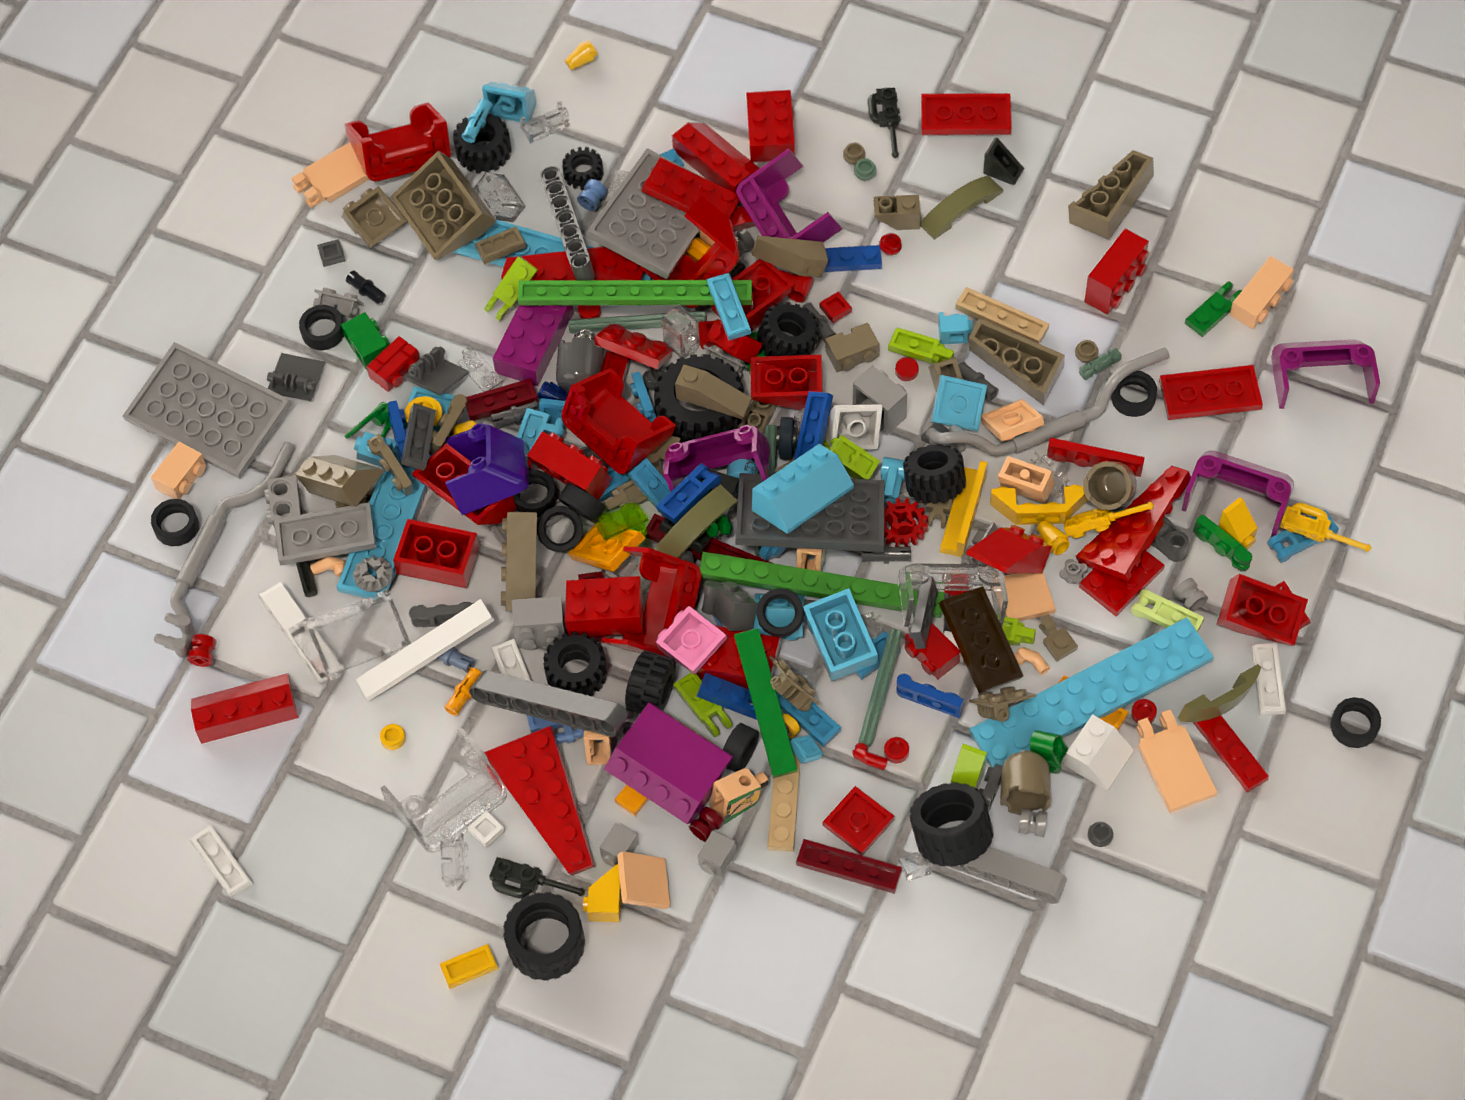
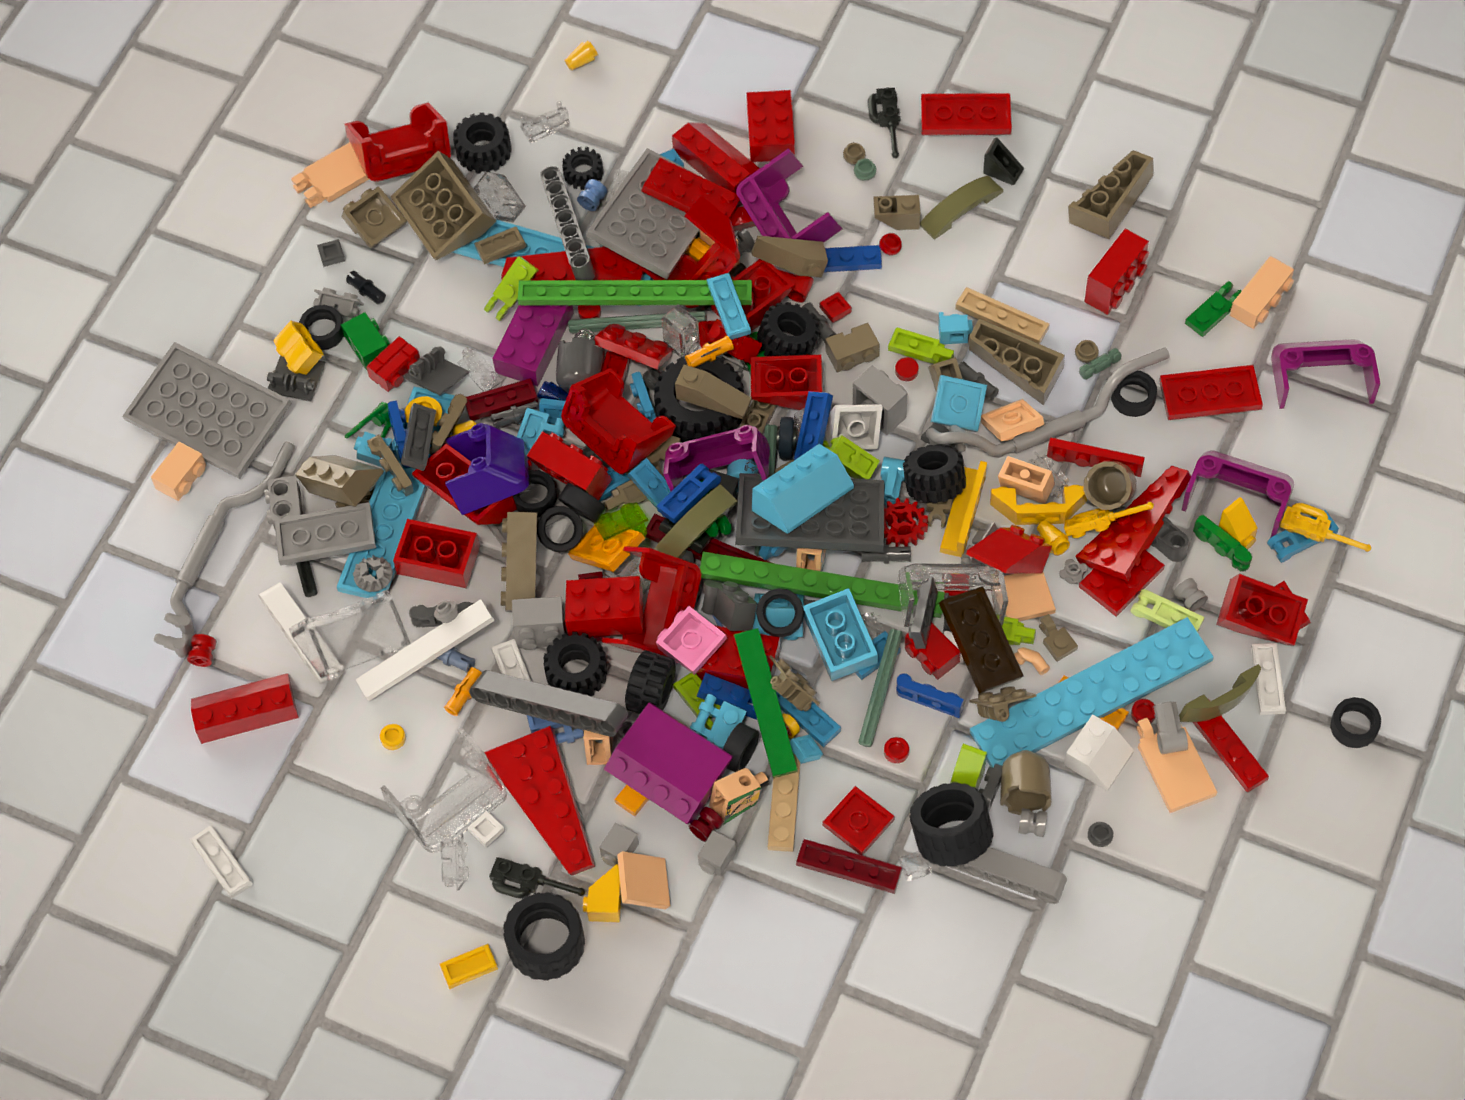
(167, 508): black tyre -> none
(298, 348): none -> yellow brick
(331, 563): light nougat arm -> none
(446, 611): none -> light grey plate
(472, 131): medium azure pin -> none
(510, 101): medium azure slope -> none
(722, 345): none -> light orange pin
(725, 720): none -> medium azure plate
(861, 754): red arm -> none
(1050, 747): green piece -> none
(1171, 736): none -> light grey piece

